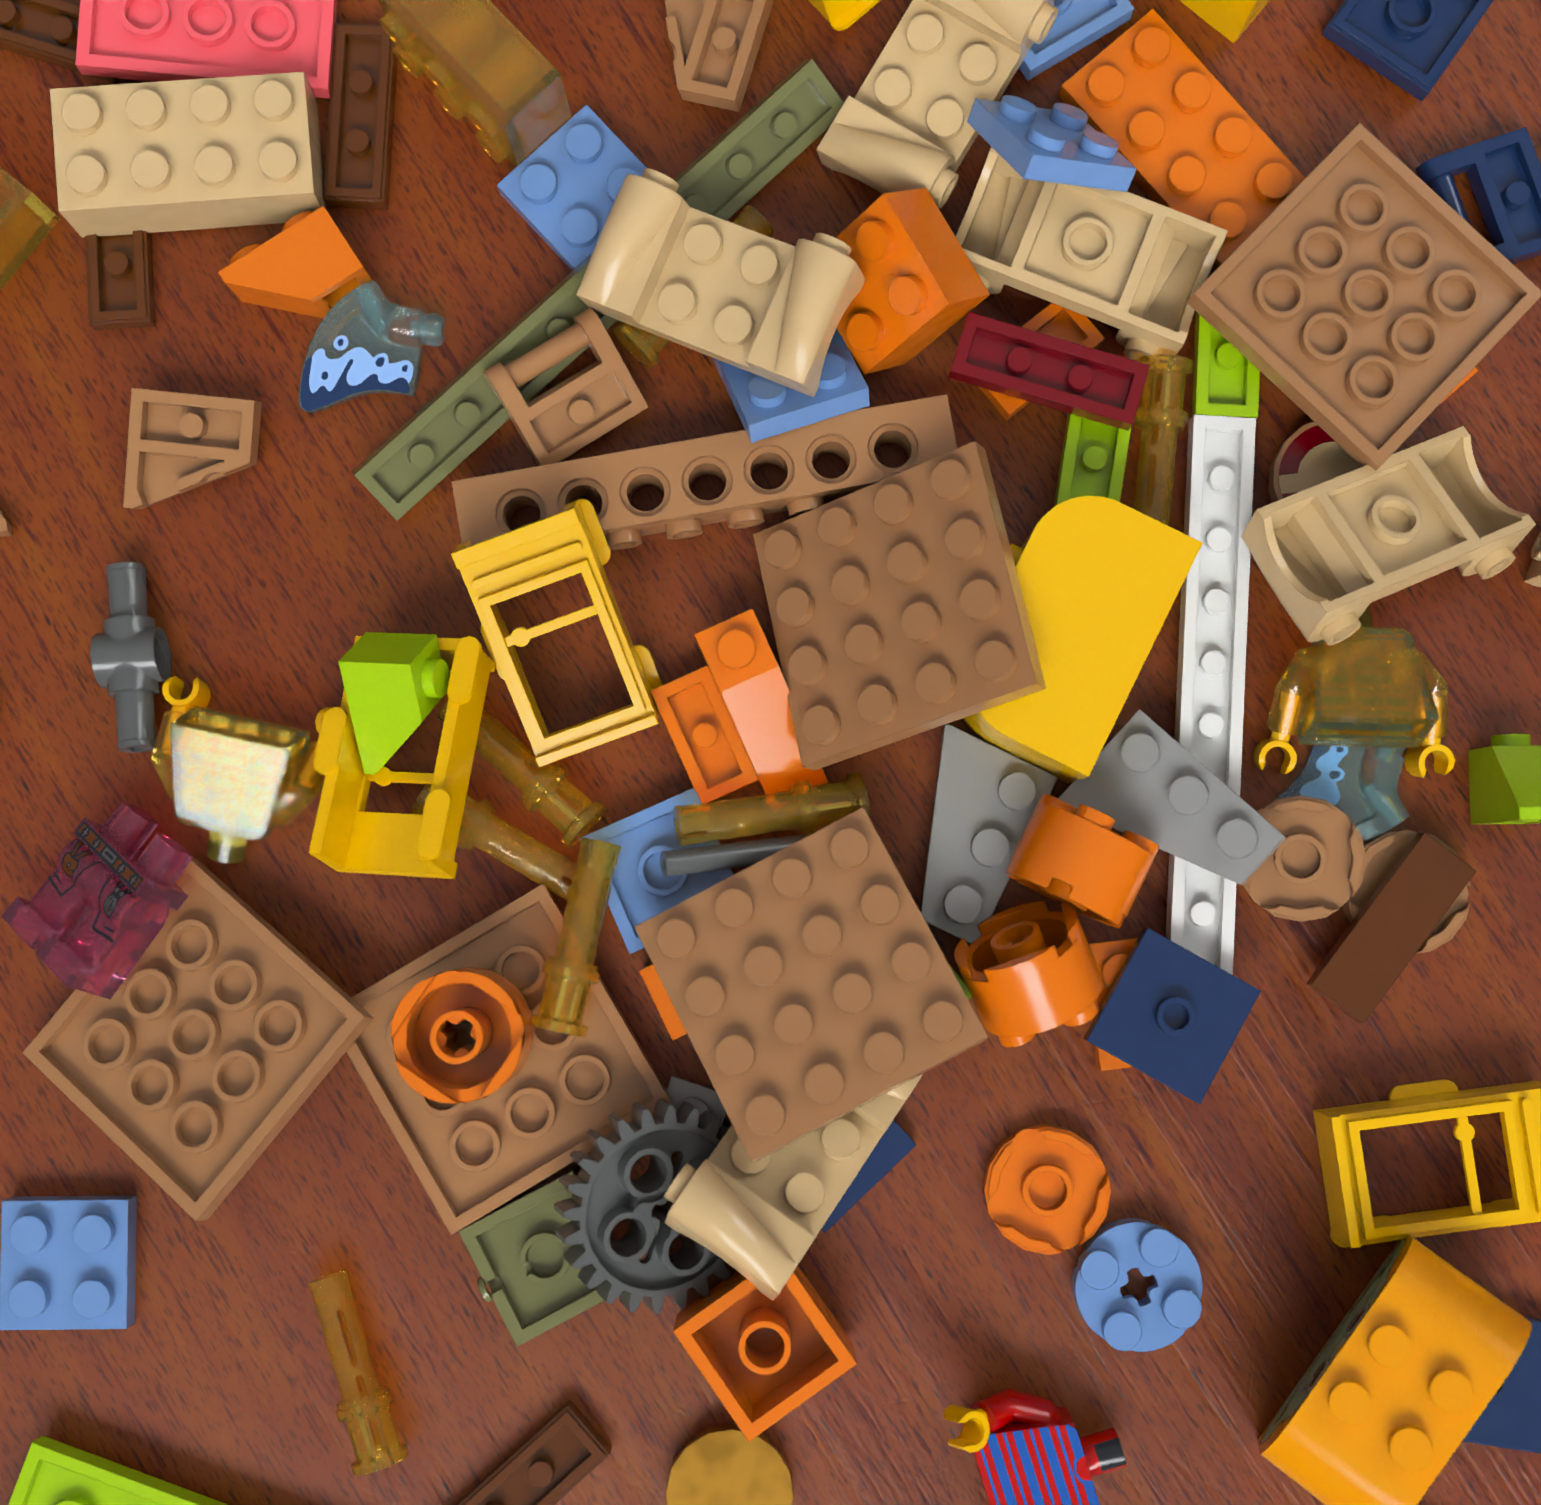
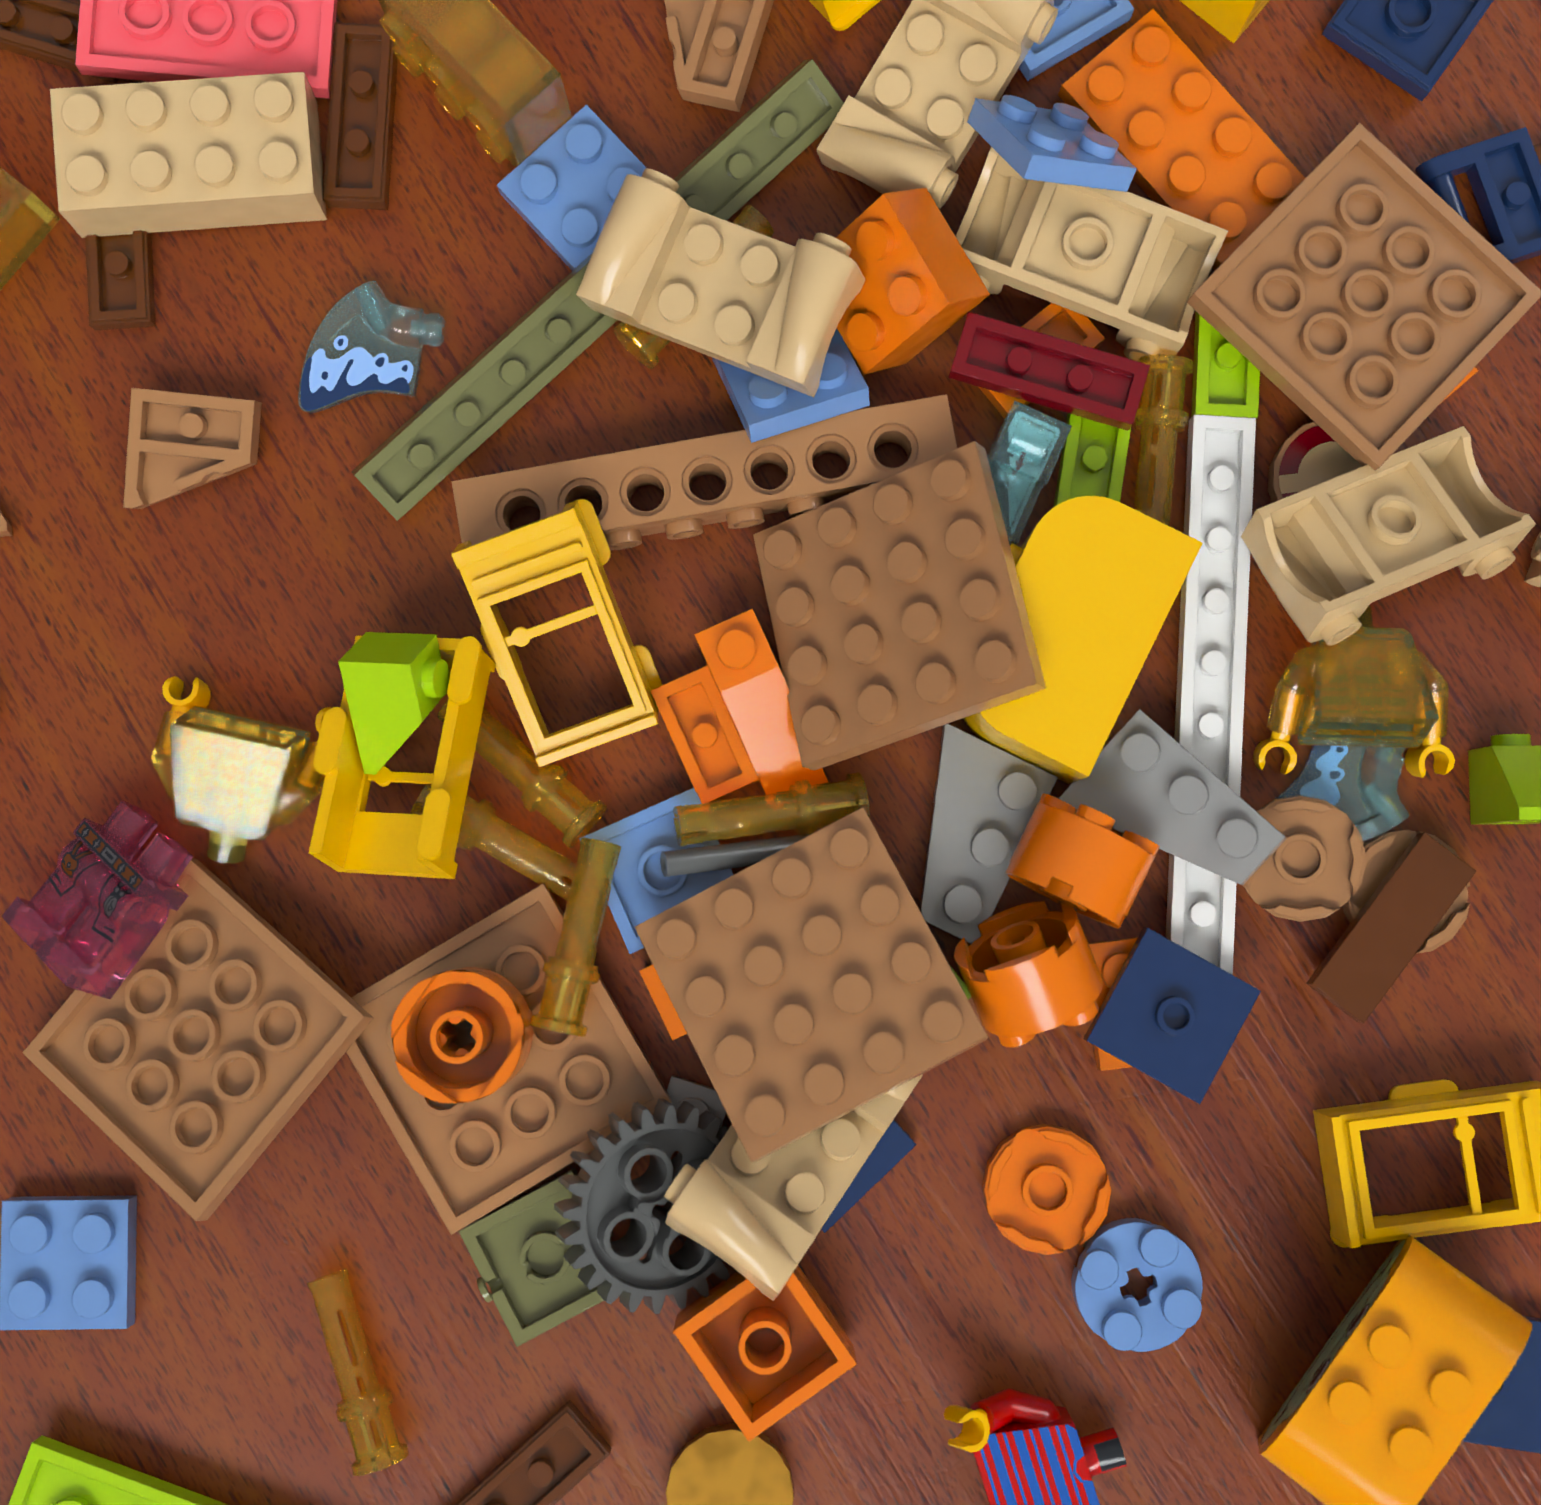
(131, 657): dark grey pin -> none
(299, 268): orange slope -> none
(576, 408): medium nougat plate -> none
(1023, 462): none -> clear light blue slope

